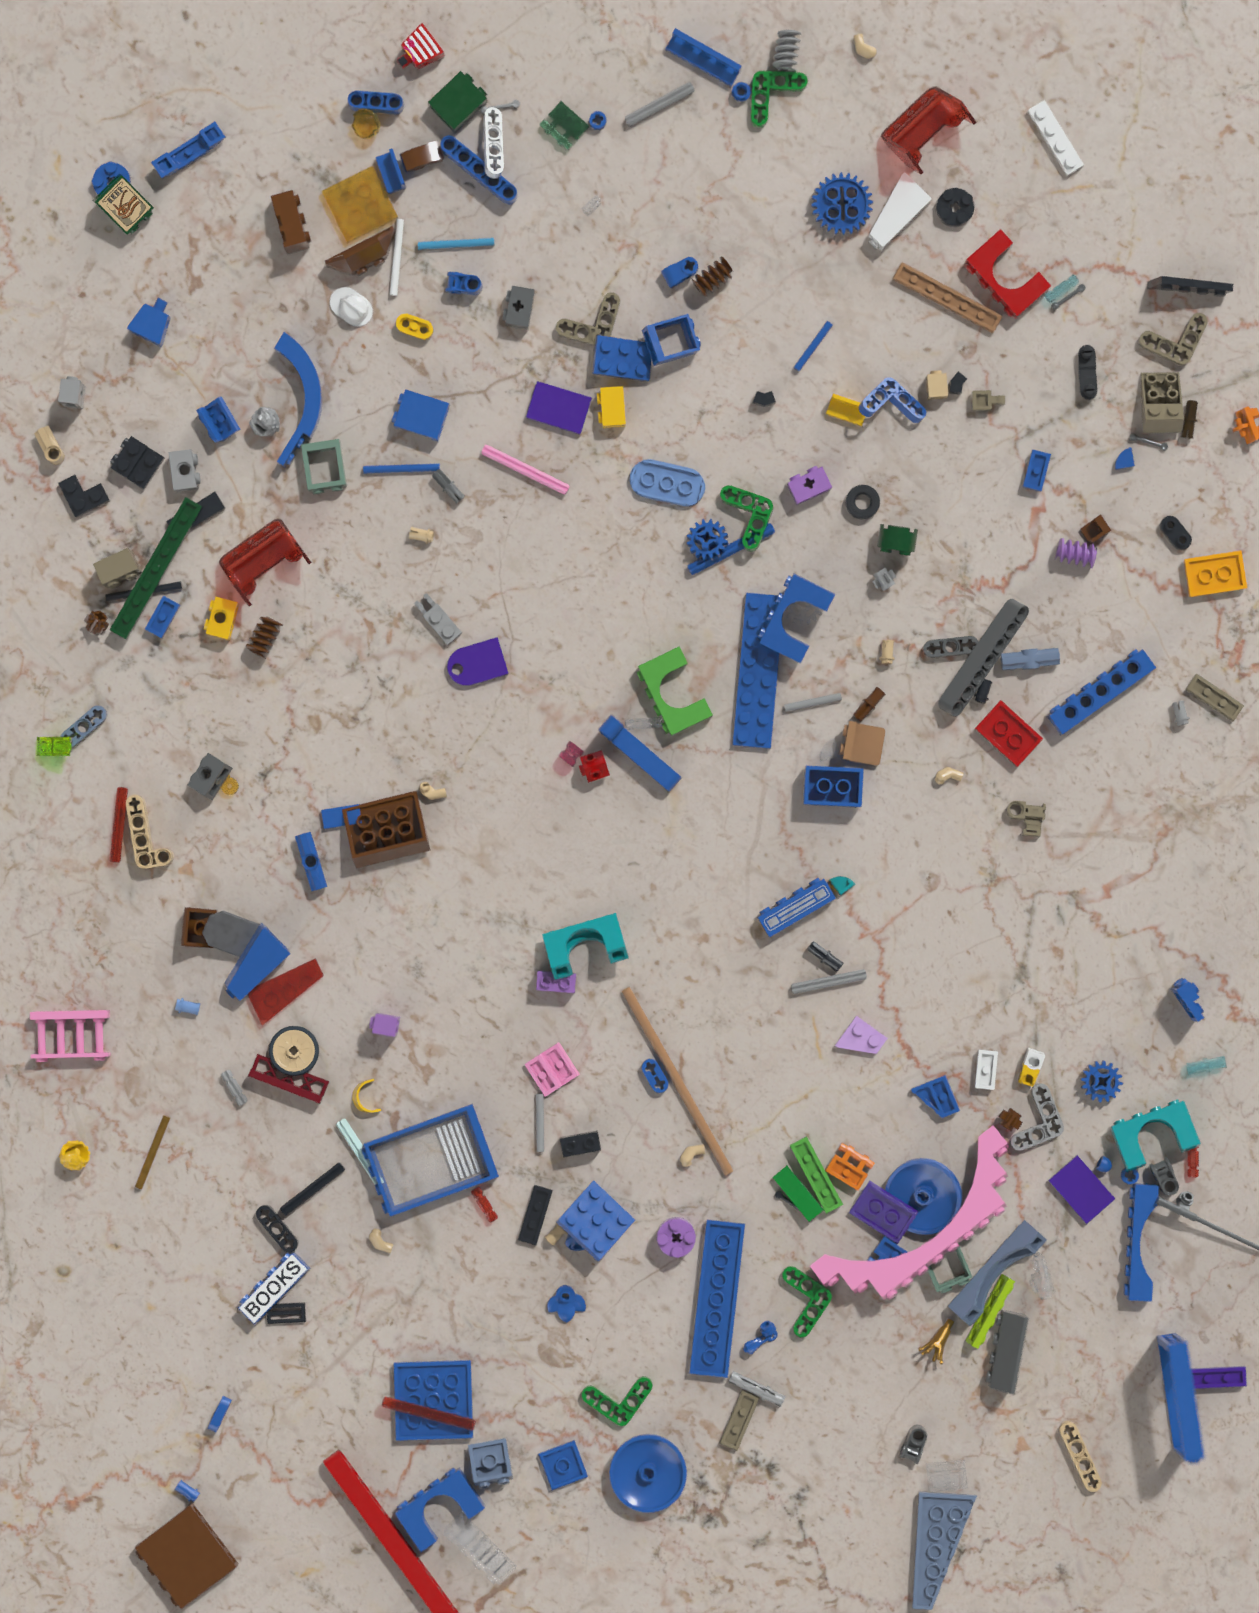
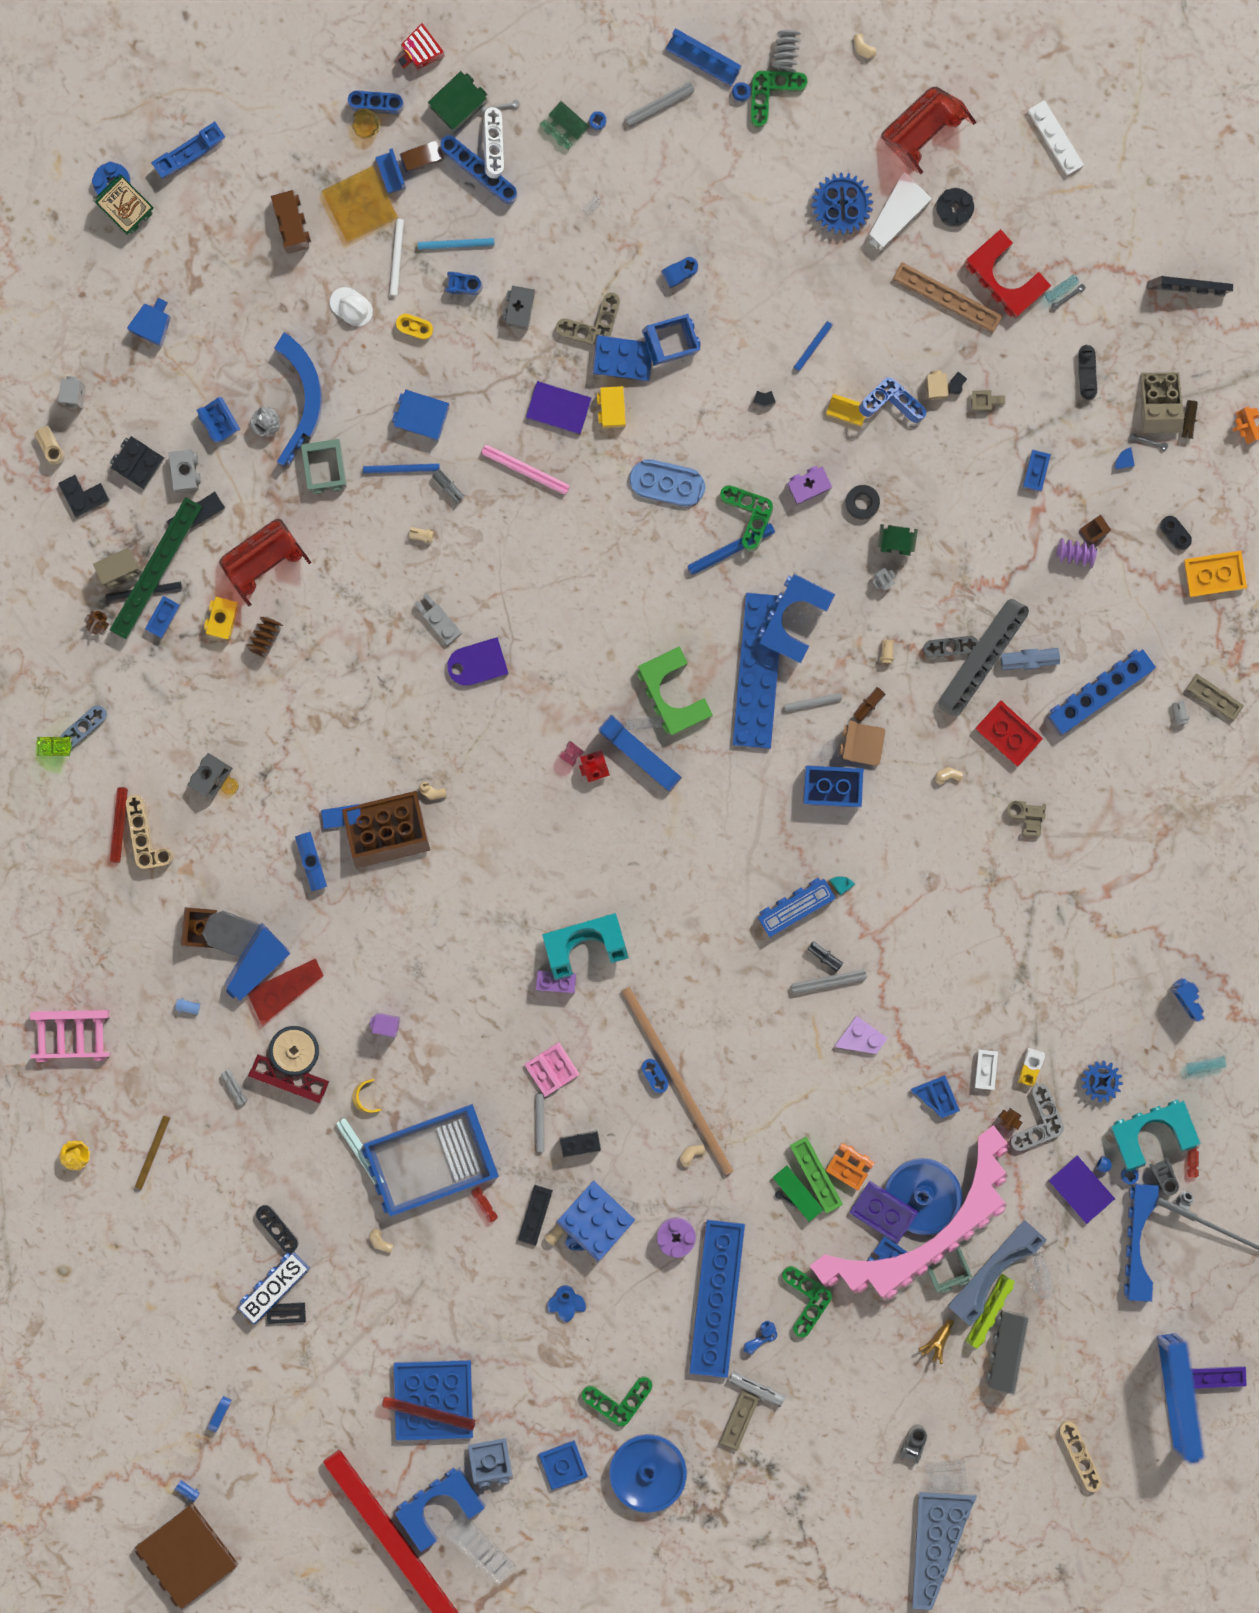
(313, 1188): black axle -> none
(364, 254): reddish brown wedge -> none
(707, 547): blue gear -> none
(713, 276): reddish brown piece -> none
(983, 692): black pin -> none
(1181, 347): dark tan beam -> none

